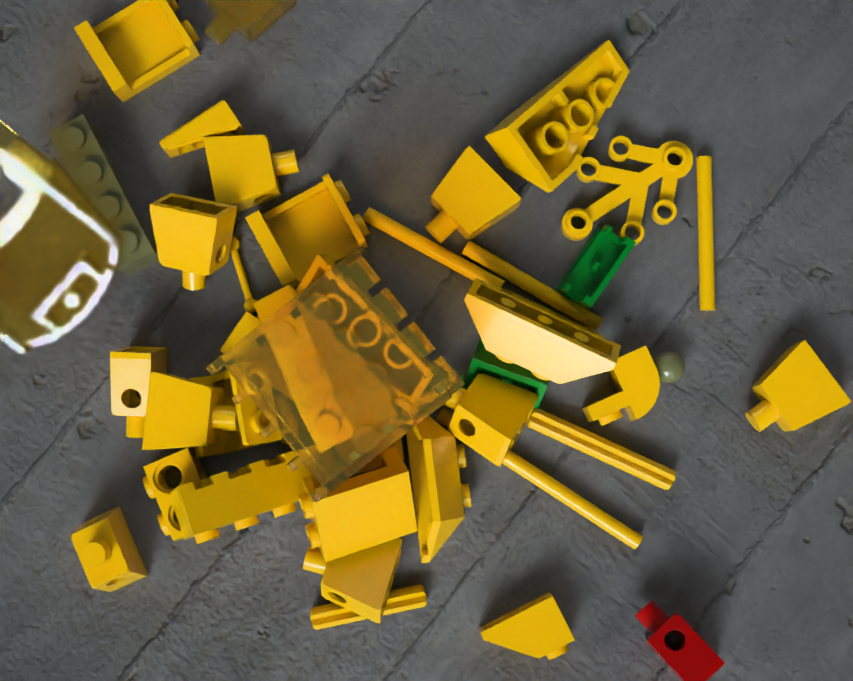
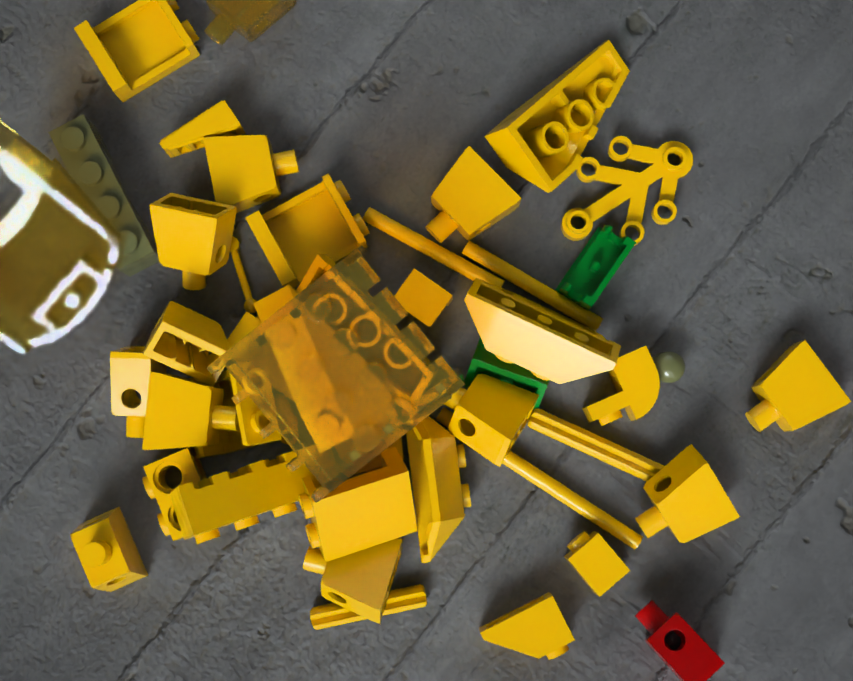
(184, 342): none -> yellow torso
(423, 298): none -> yellow panel
(595, 562): none -> yellow brick
(686, 499): none -> yellow torso
(705, 233): yellow bar -> none

